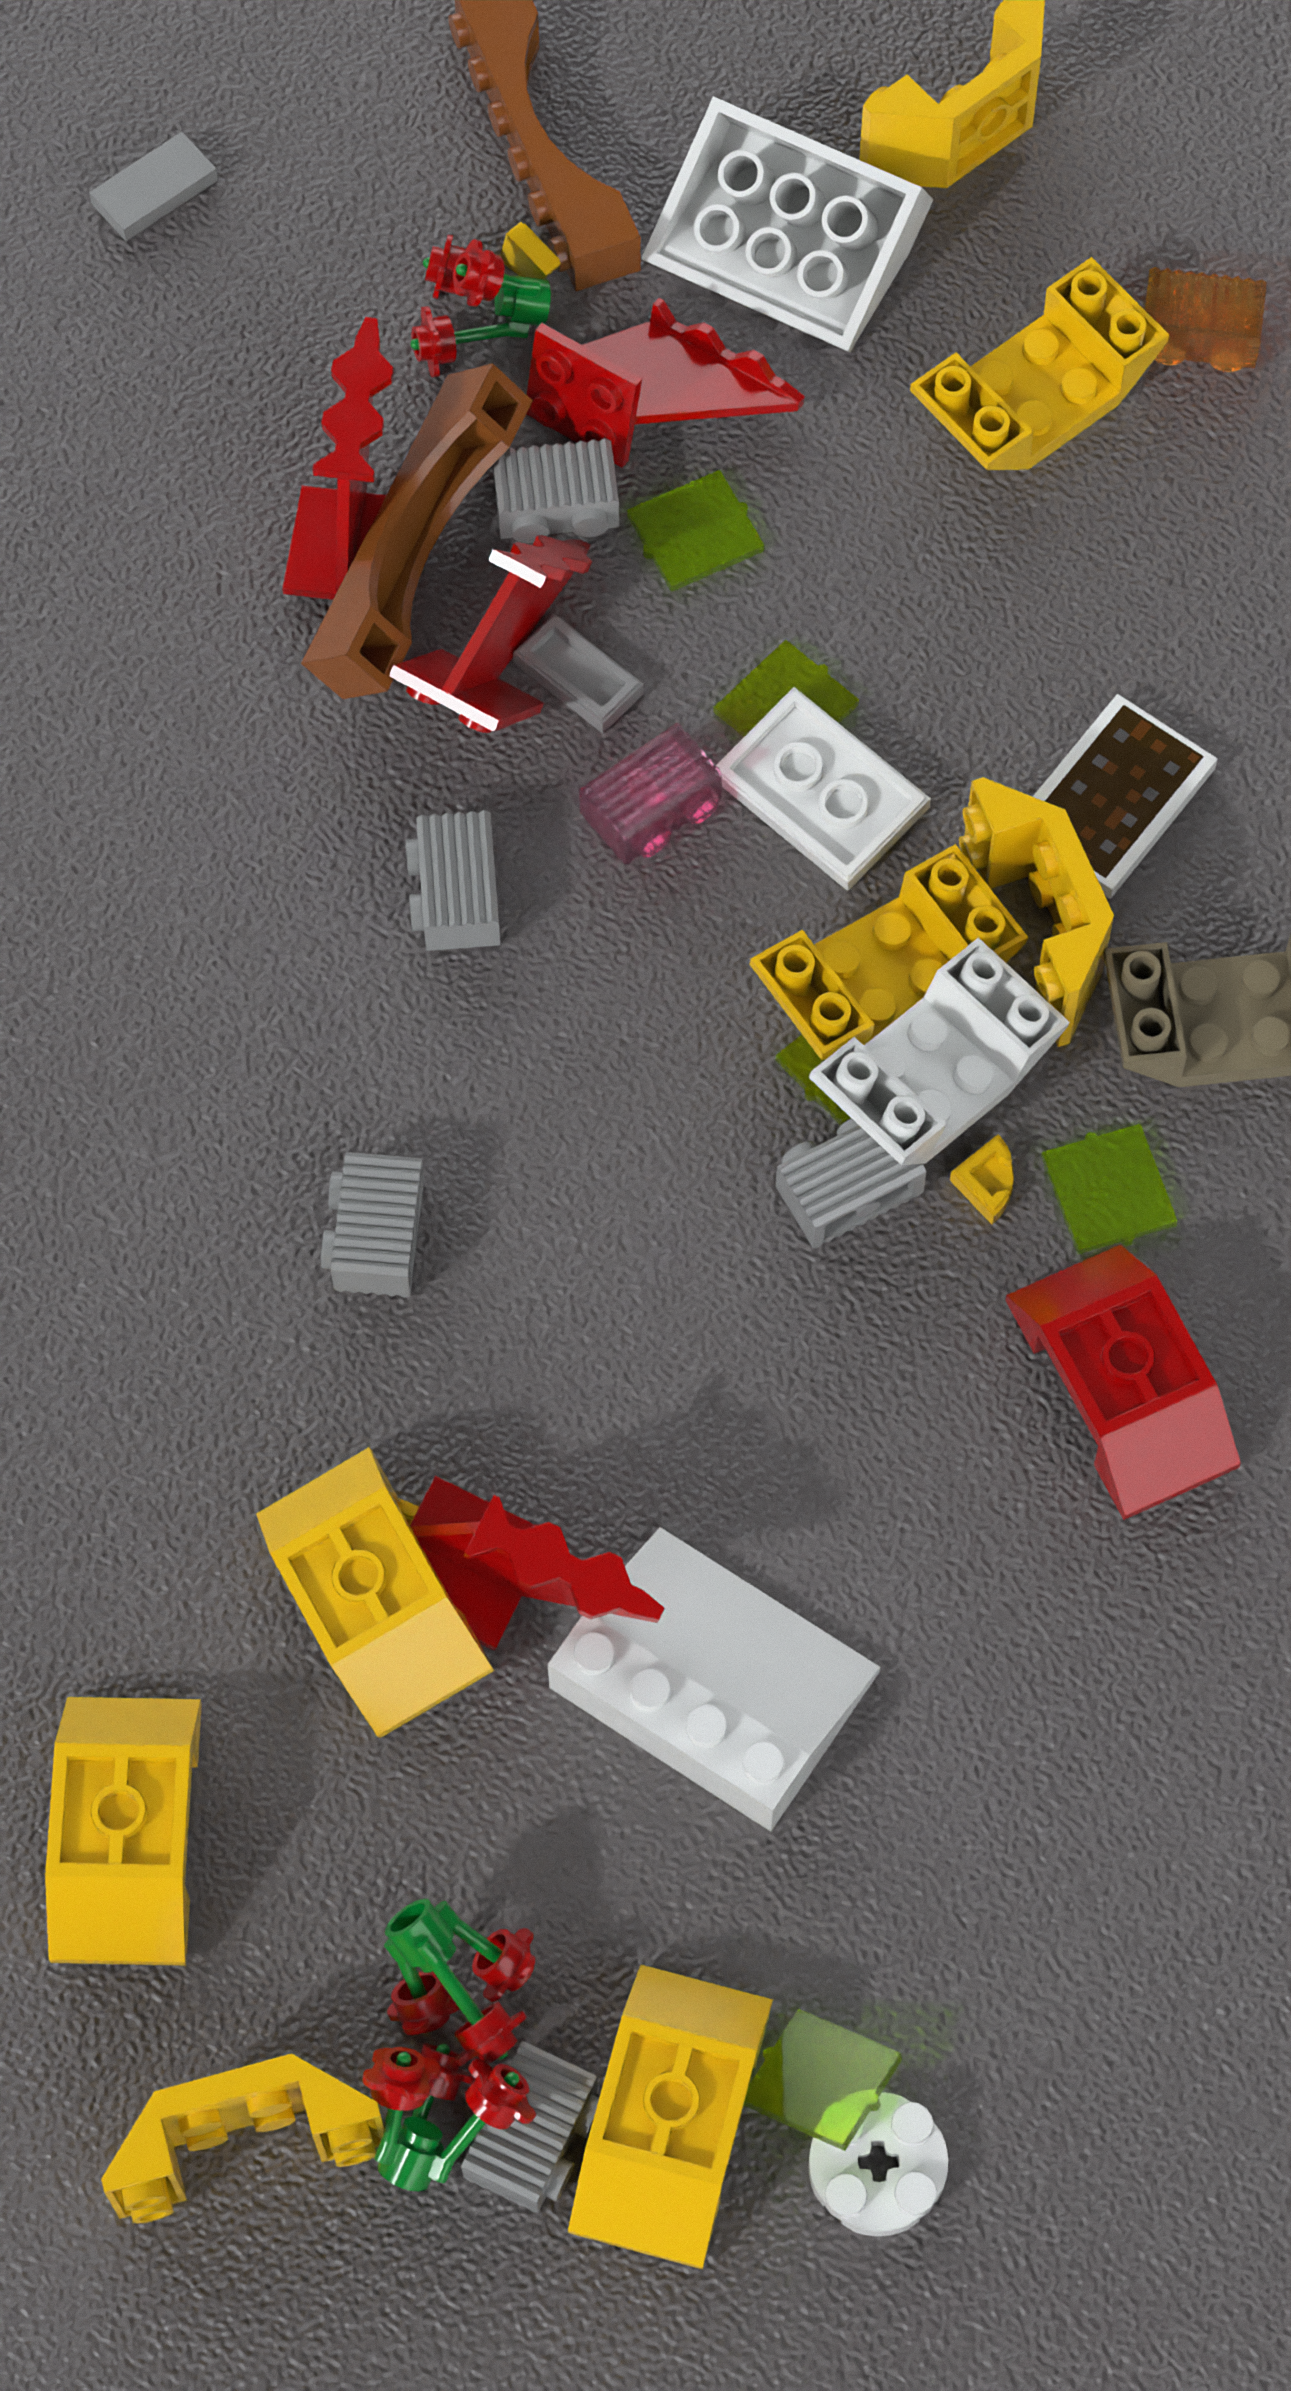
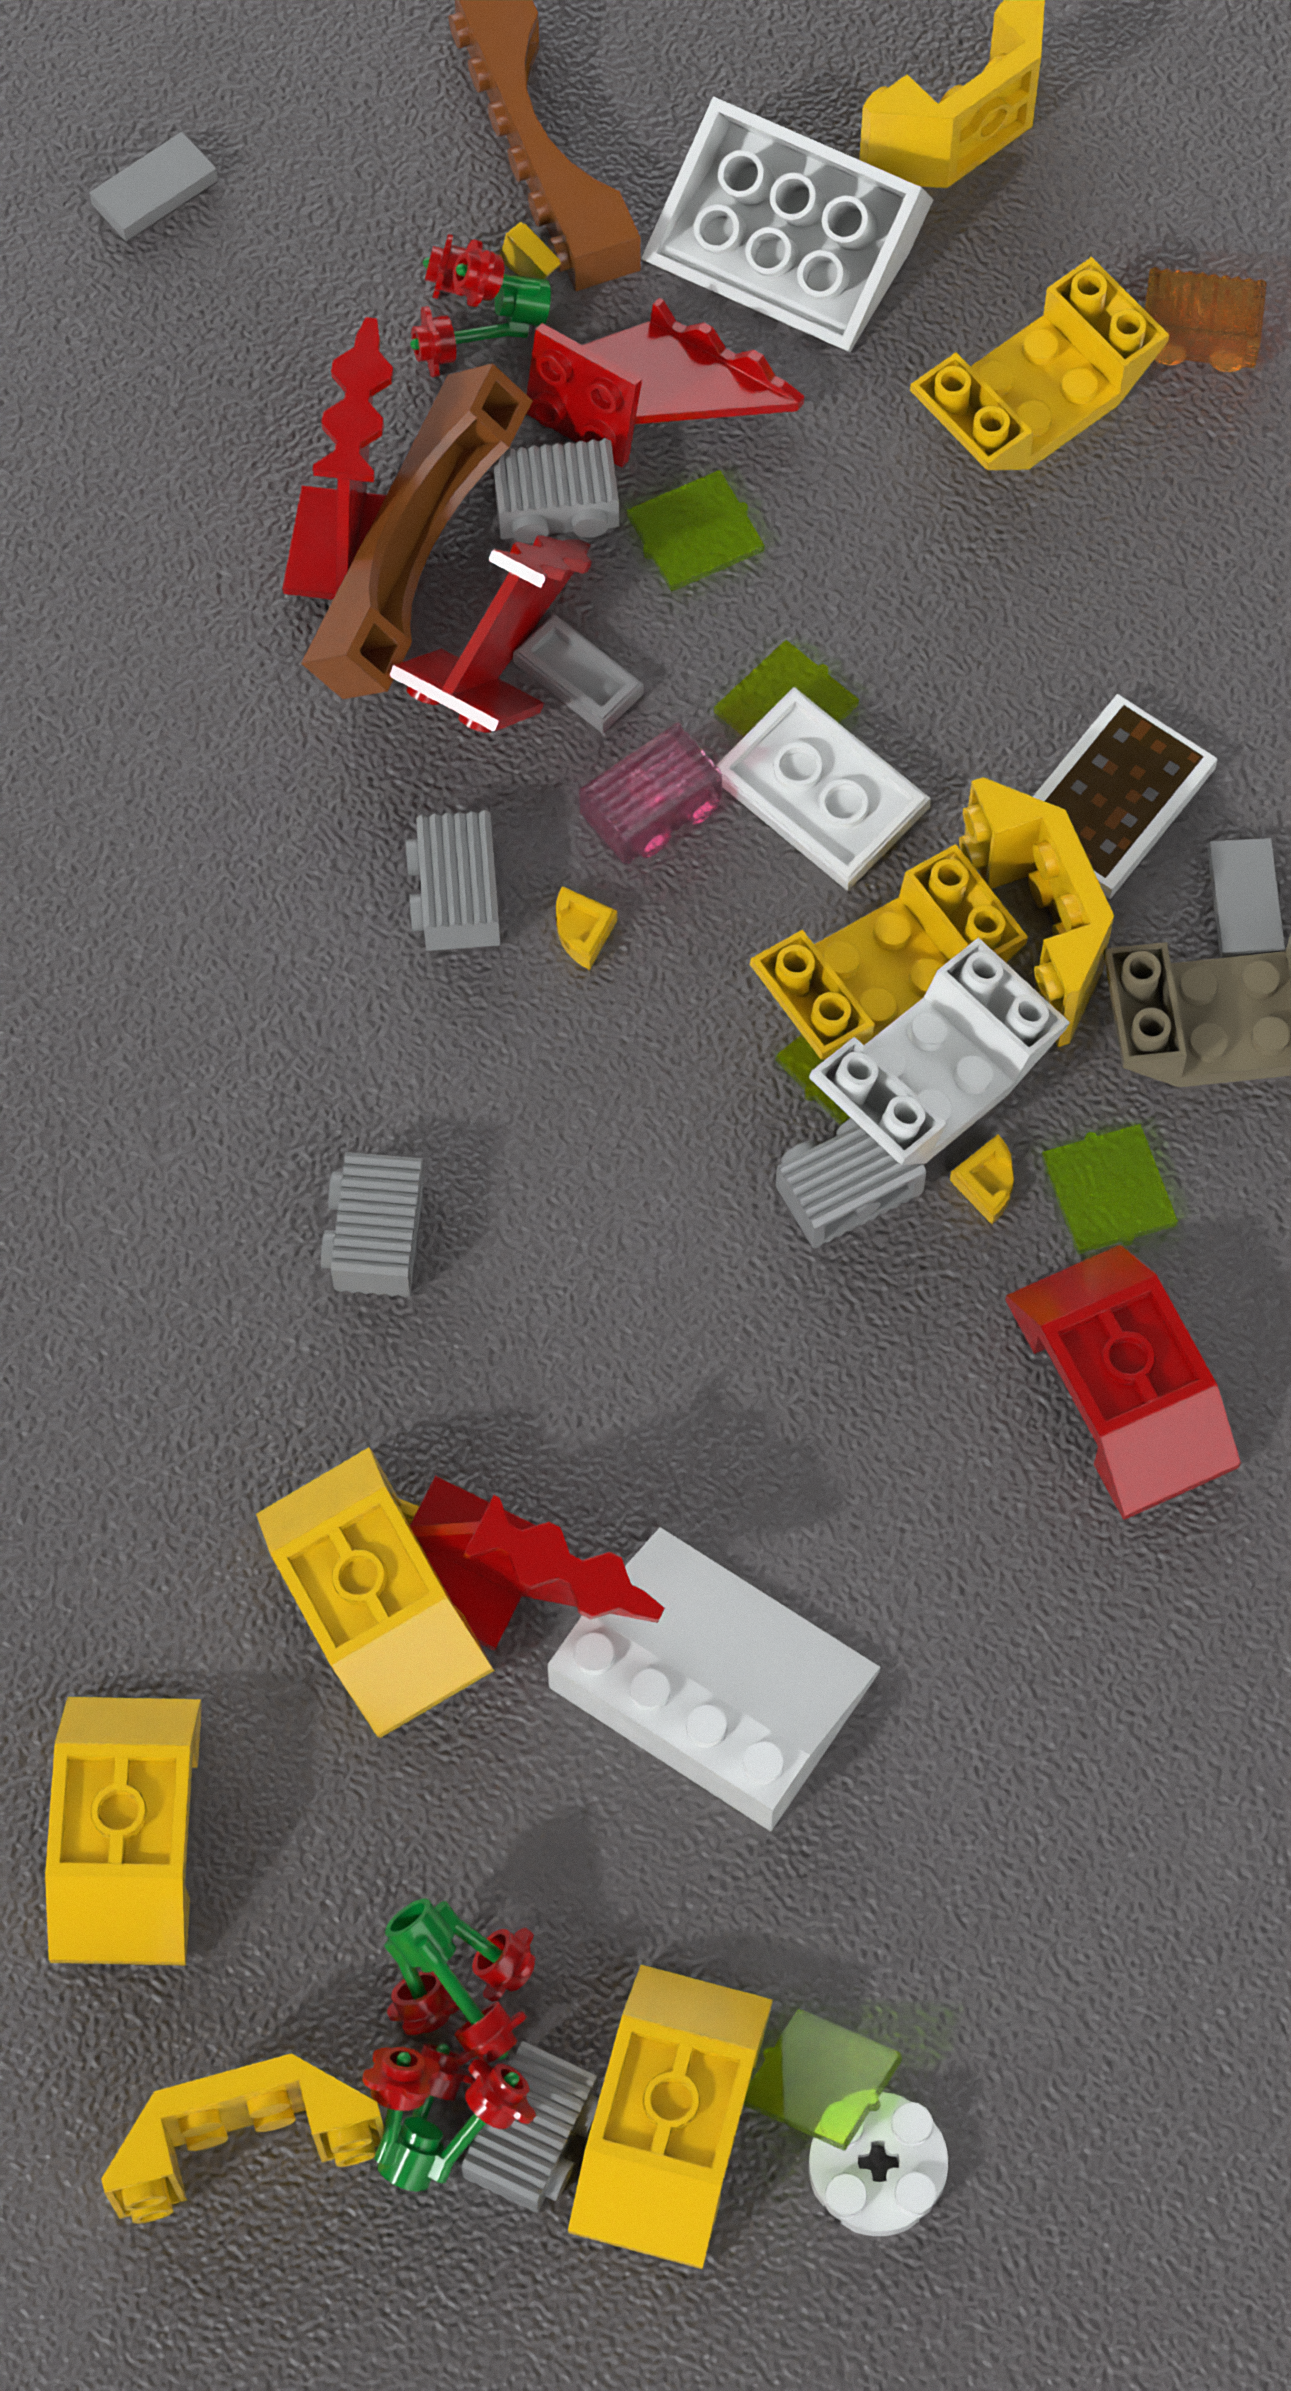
(583, 925): none -> yellow tile
(1245, 897): none -> light grey tile

